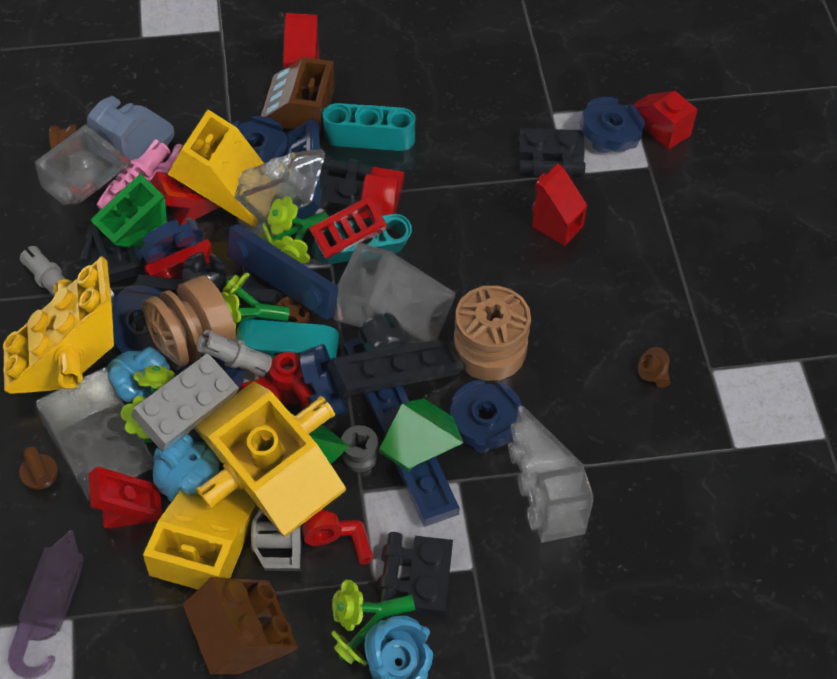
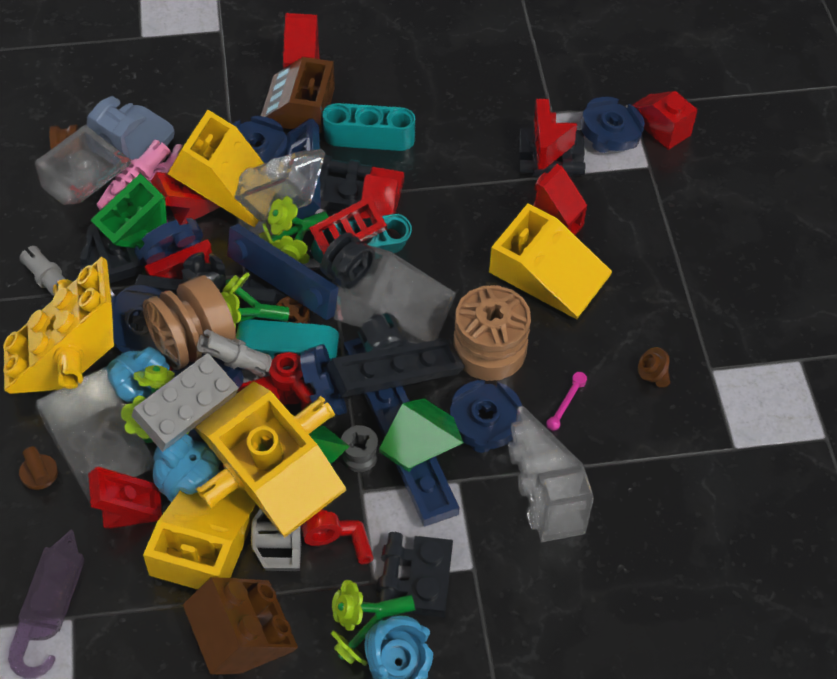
(347, 261): none -> black wheel
(548, 262): none -> yellow slope
(551, 138): none -> red slope
(579, 380): none -> dark pink hinge

